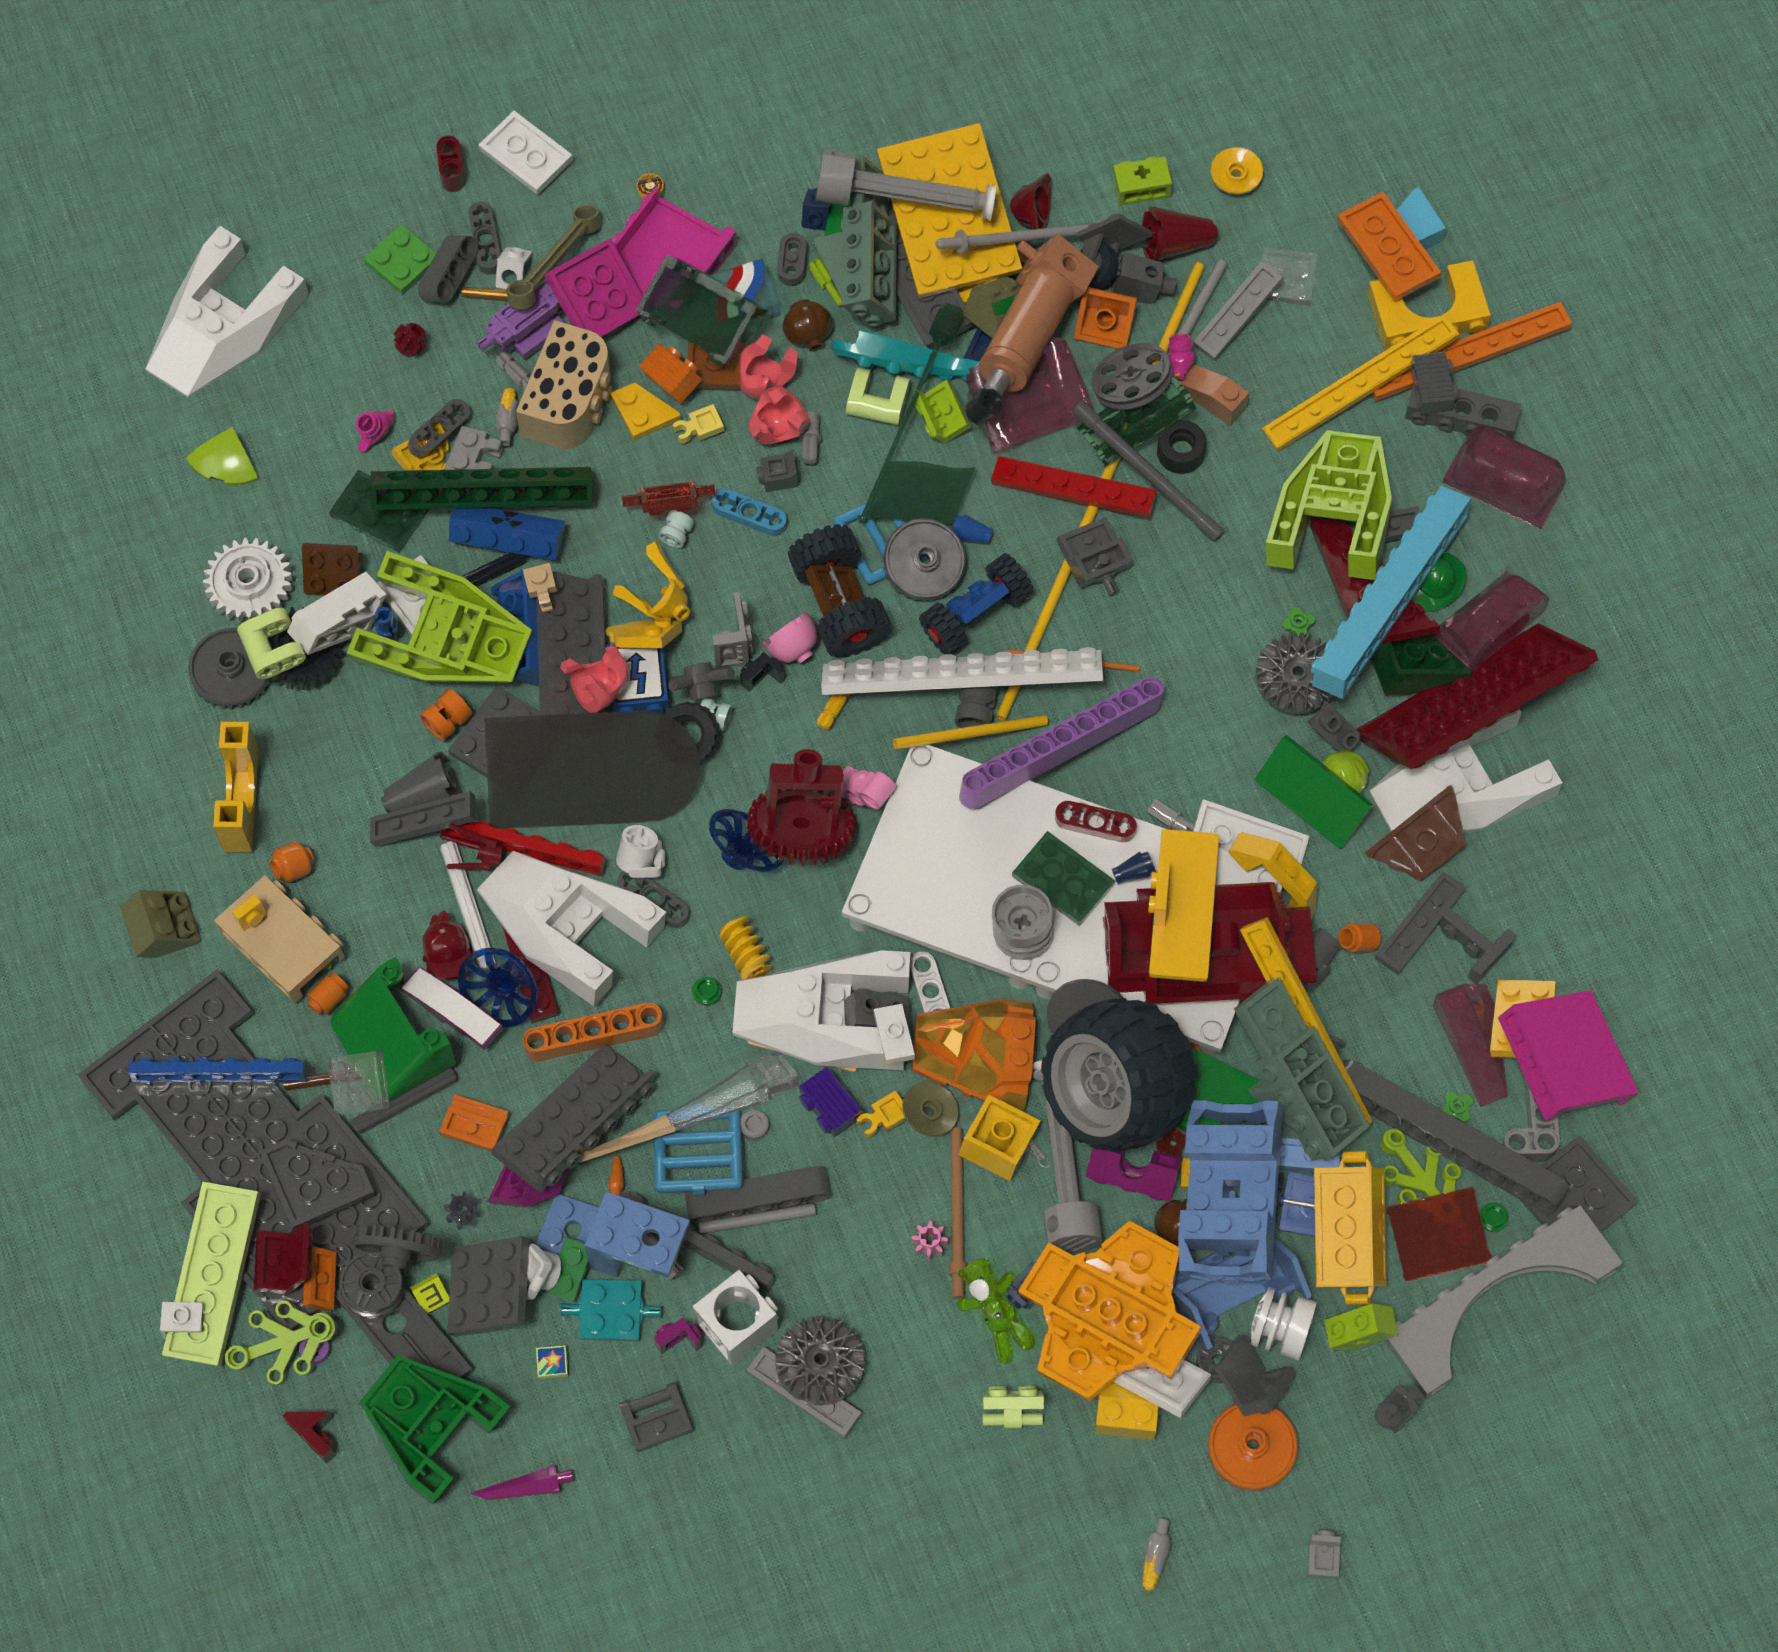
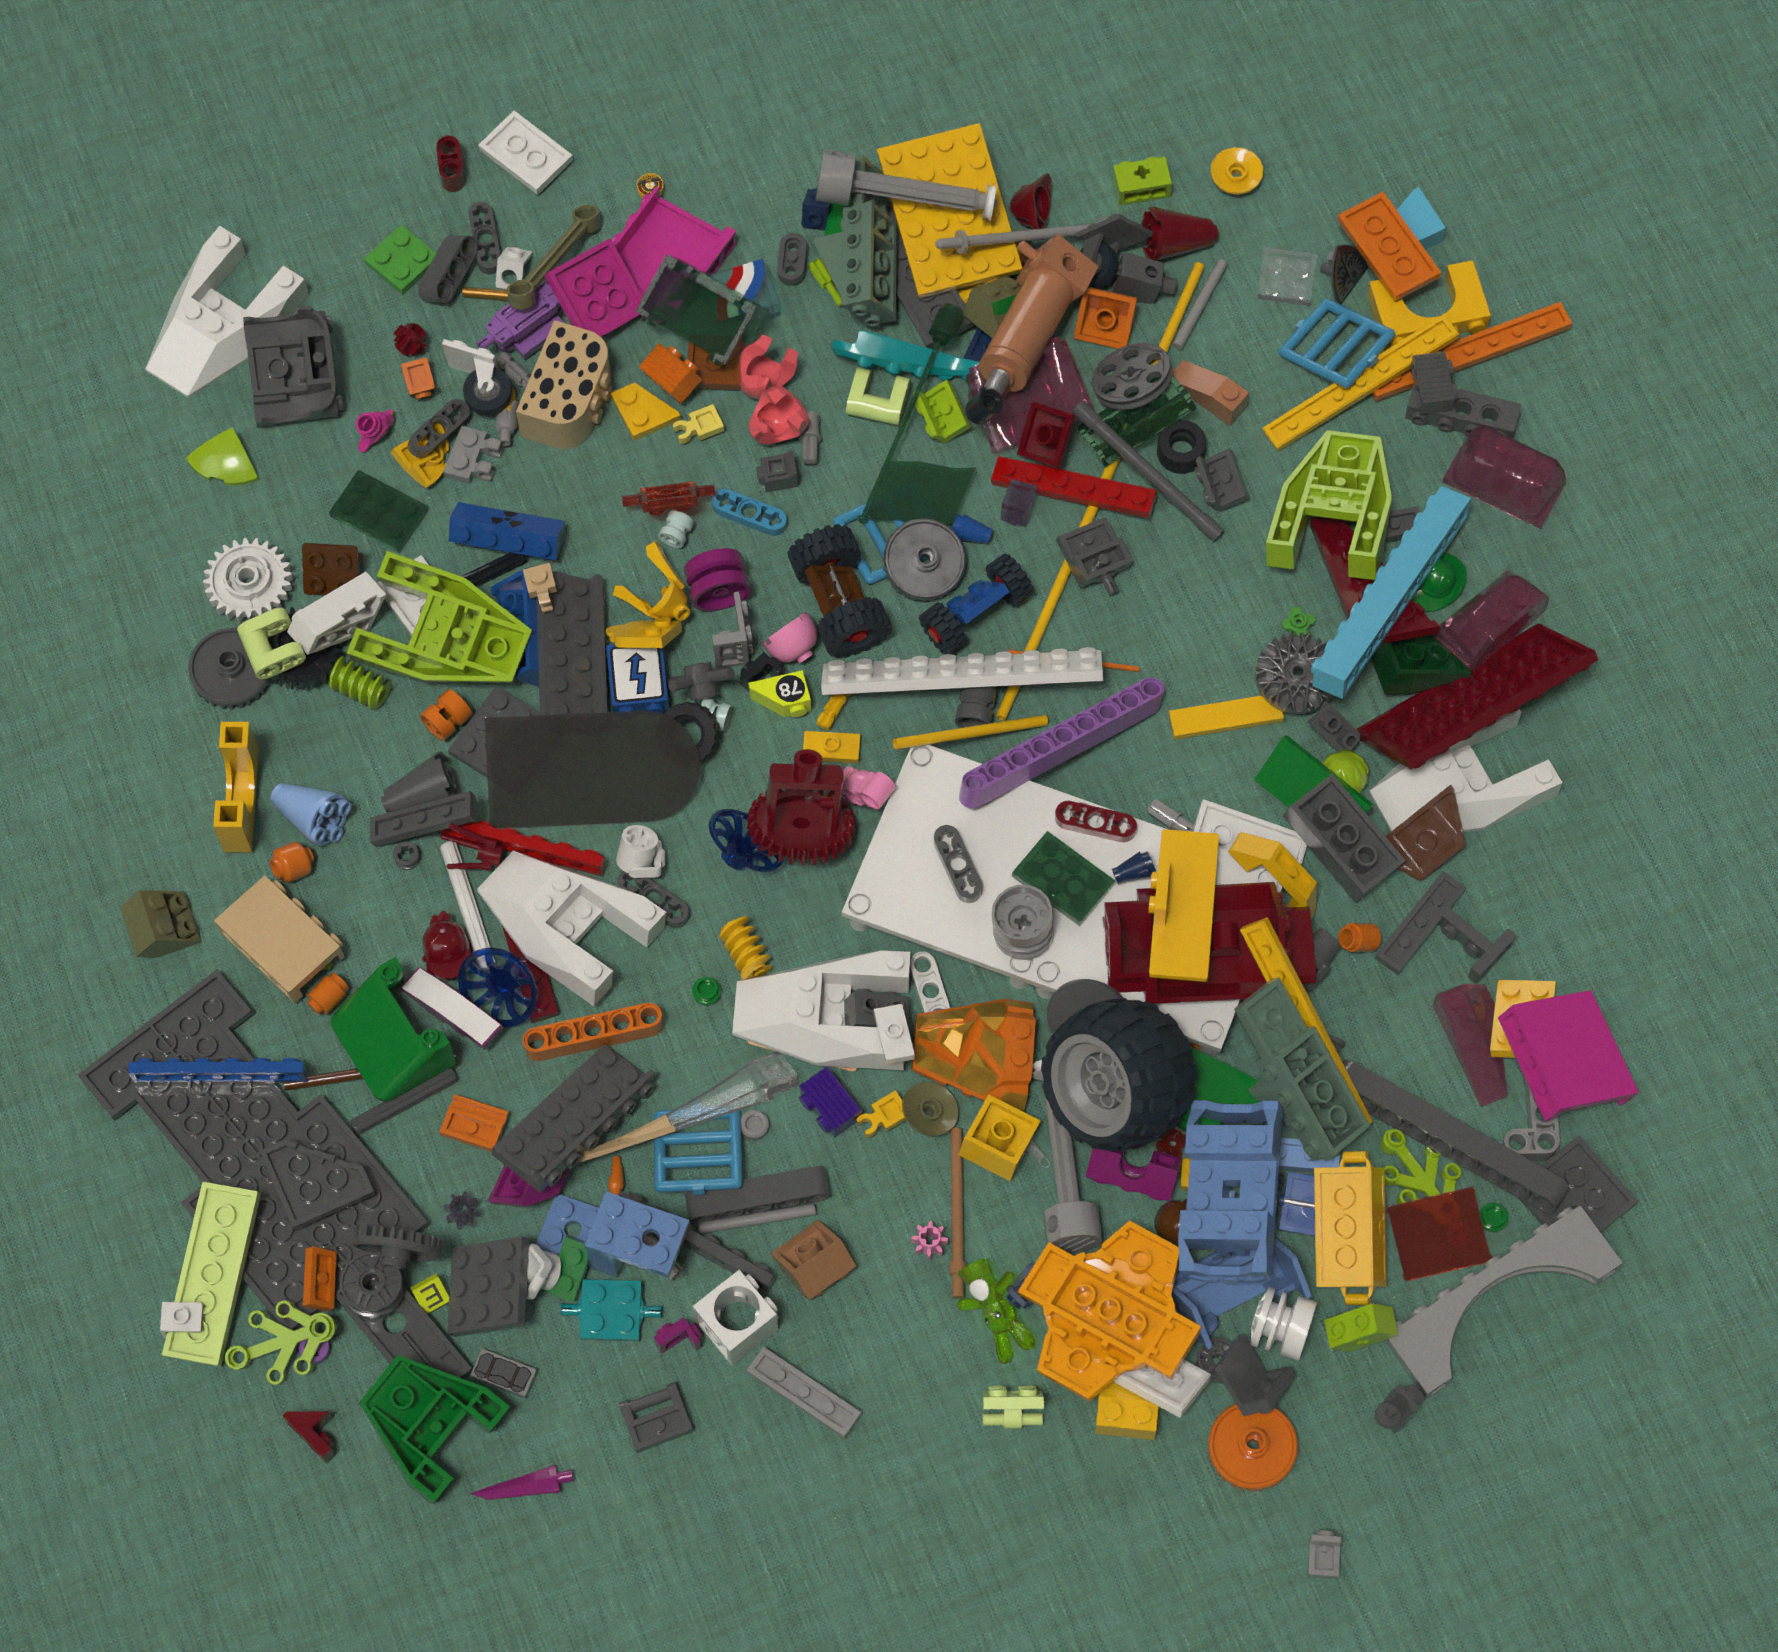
(249, 913): yellow plate -> none
(282, 1259): dark red bracket -> none
(291, 367): none -> dark grey piece
(312, 811): none -> light blue cone
(358, 685): none -> lime piece
(358, 1083): clear plate -> none
(387, 626): blue pin -> none
(398, 853): none -> dark grey bush
(418, 378): none -> orange bracket
(481, 488): dark green brick -> none
(486, 387): none -> plate
(503, 1373): none -> tile
(552, 1362): tile -> none
(599, 682): coral piece -> none
(715, 577): none -> magenta wheel
(782, 694): none -> neon yellow slope
(807, 324): reddish brown plant -> none
(813, 1259): none -> medium nougat slope
(823, 1342): flat silver wheel -> none
(834, 746): none -> yellow plate
(942, 849): none -> dark grey beam
(1018, 502): none -> clear purple bracket
(1045, 434): none -> dark red slope
(1155, 1554): light grey piece -> none
(1181, 355): dark pink animal -> none
(1221, 480): none -> dark grey bracket
(1223, 717): none -> yellow tile
(1238, 310): light grey plate -> none
(1327, 370): none -> dark azure bar
(1343, 838): none -> dark grey slope
(1346, 269): none -> shield
(1463, 1101): bright green plate -> none

